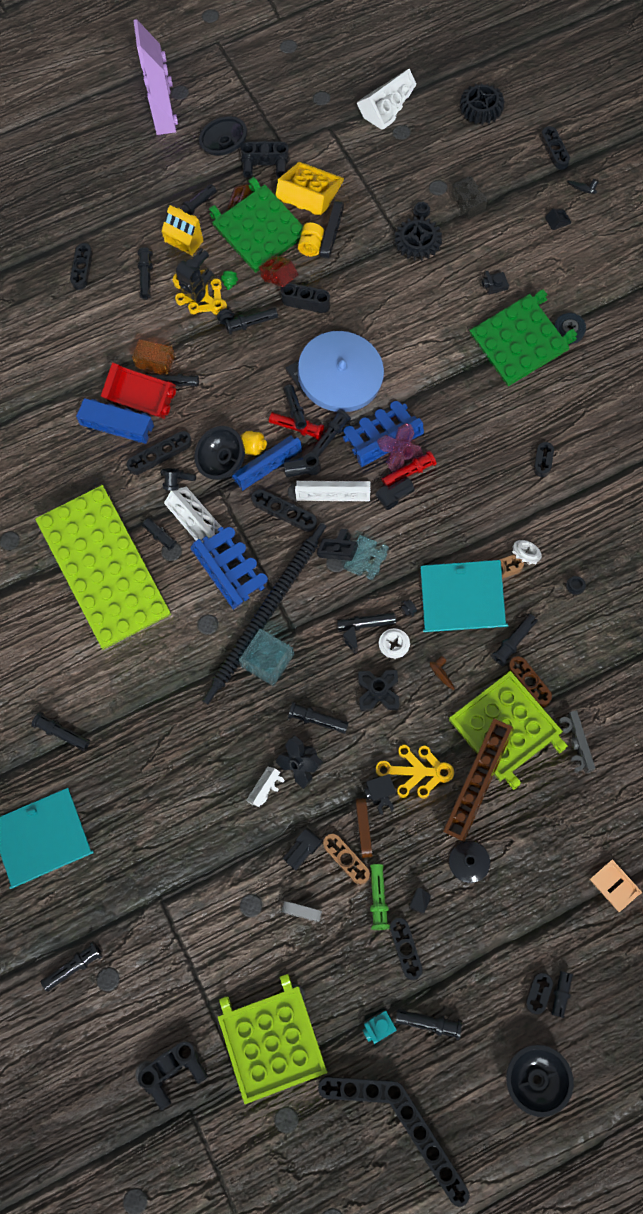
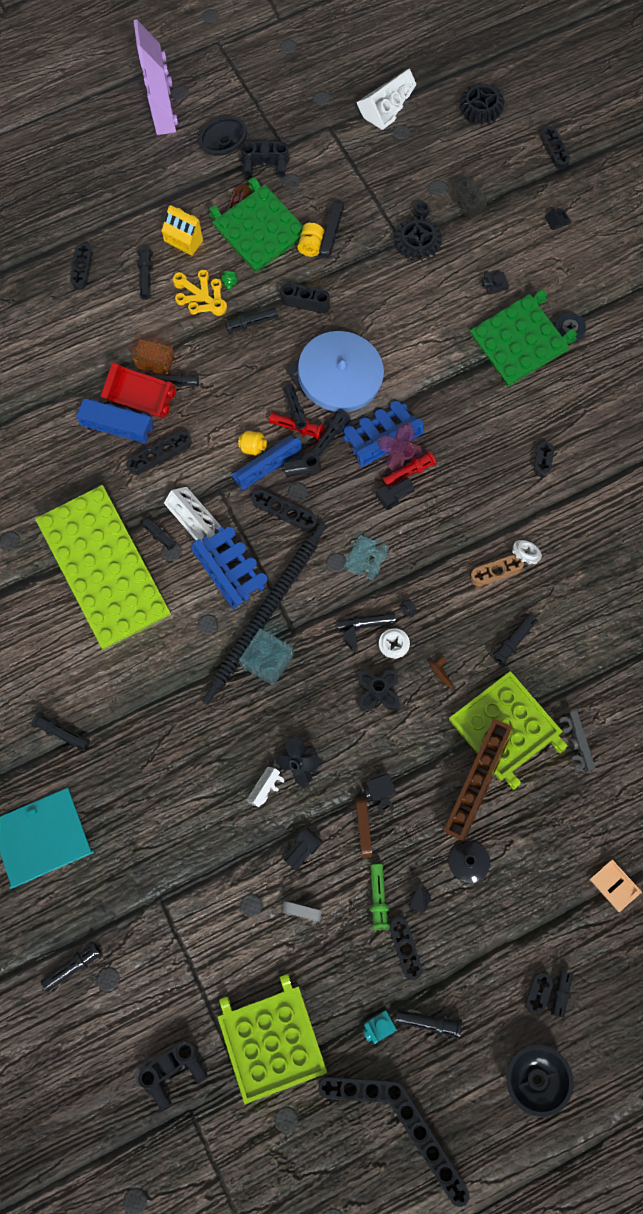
(174, 476): black piece -> none
(190, 206): black pin -> none
(190, 278): black piece -> none
(213, 450): black hat -> none
(225, 314): black plate -> none
(278, 271): clear red brick -> none
(308, 188): yellow slope -> none
(310, 716): black pin -> none
(332, 491): white fence -> none
(332, 851): medium nougat beam -> none
(338, 548): black hinge -> none
(418, 771): yellow plant -> none
(463, 596): teal piece -> none
(531, 673): reddish brown beam -> none
(575, 585): black plate -> none
(591, 189): black bar -> none

